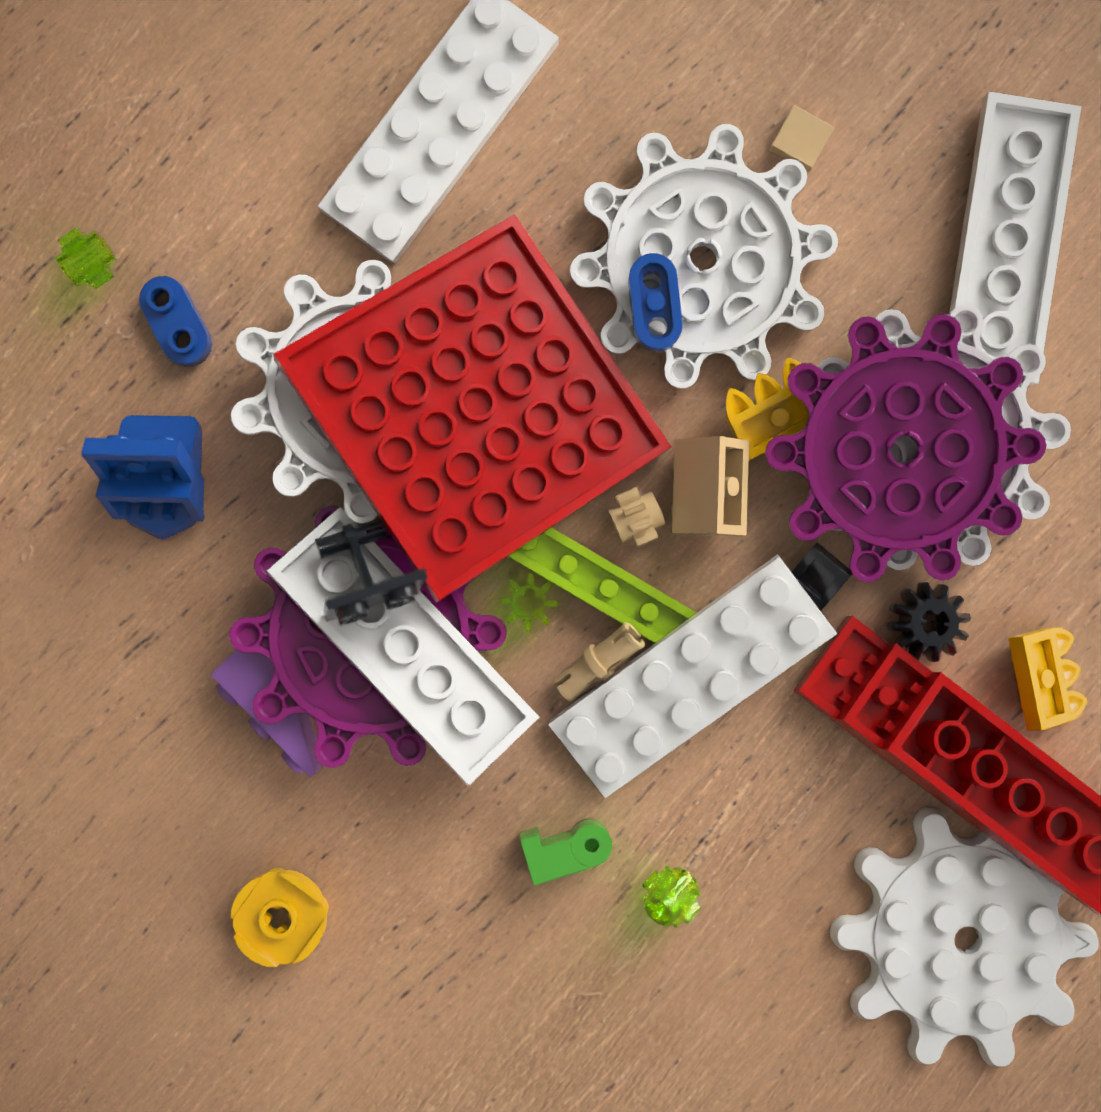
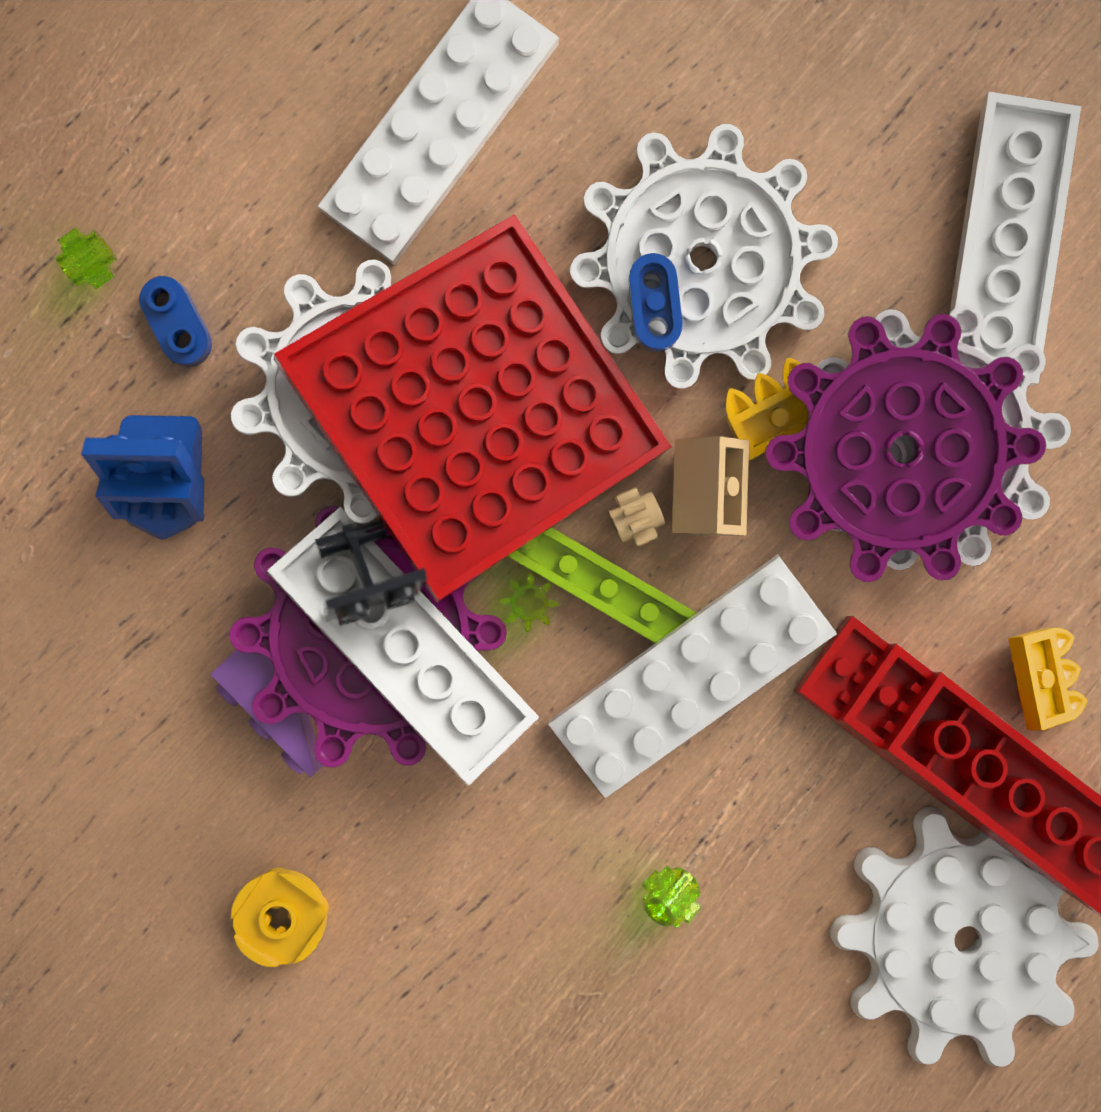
(567, 852): bright green leg -> none
(599, 661): tan pin -> none
(802, 137): tan tile -> none
(821, 575): black plate -> none
(946, 623): black gear -> none

